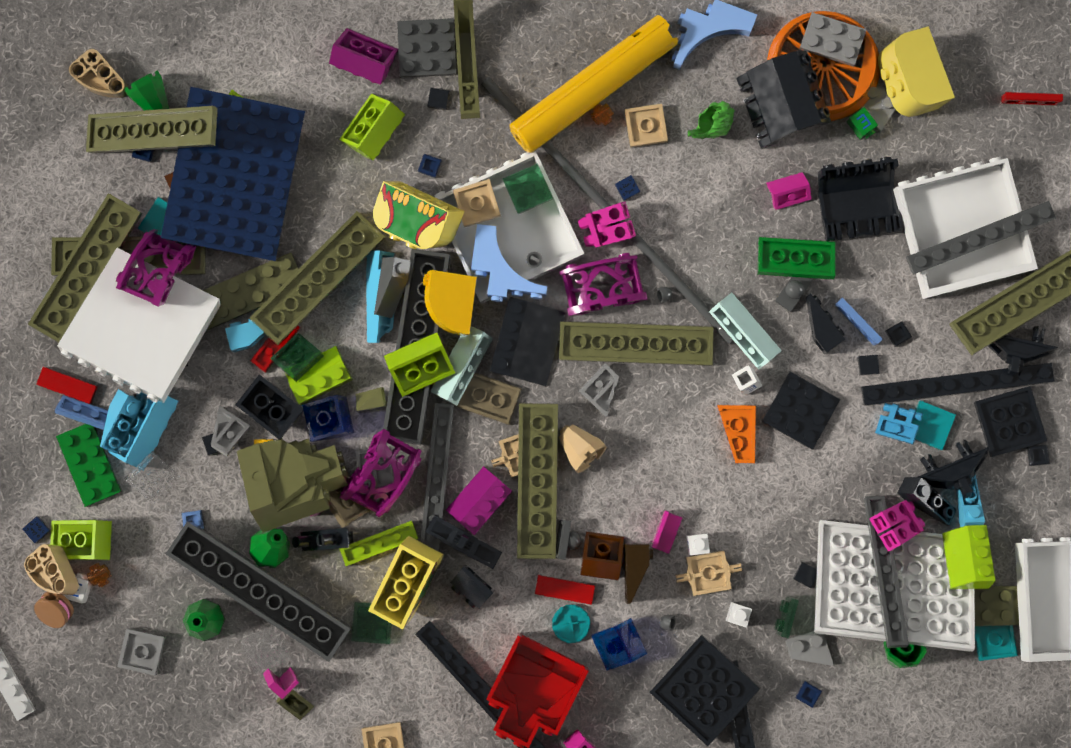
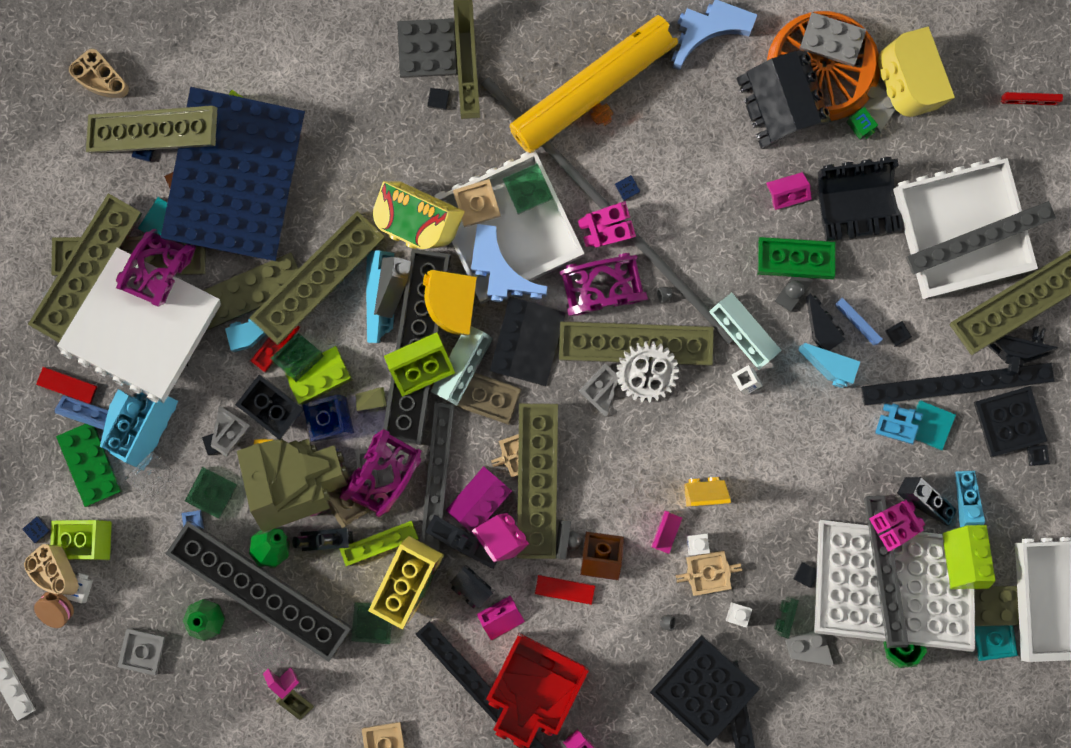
(99, 575): clear orange gear -> none
(148, 92): green cone -> none
(211, 492): none -> clear green plate
(362, 56): magenta slope -> none
(372, 126): lime slope -> none
(429, 166): dark blue tile -> none
(500, 618): none -> dark pink panel
(501, 537): none -> dark pink slope
(532, 263): dark grey hinge -> none
(571, 623): teal tile -> none
(580, 447): tan cone -> none
(619, 644): clear blue slope -> none
(636, 563): dark brown slope -> none
(646, 125): tan plate -> none
(665, 374): none -> white gear
(706, 493): none -> yellow slope
(713, 121): bright green hair -> none
(741, 431): orange wing -> none
(801, 410): black plate -> none
(808, 694): dark blue tile -> none
(831, 365): none -> medium azure slope
(868, 365): black tile -> none
(956, 474): black connector -> none

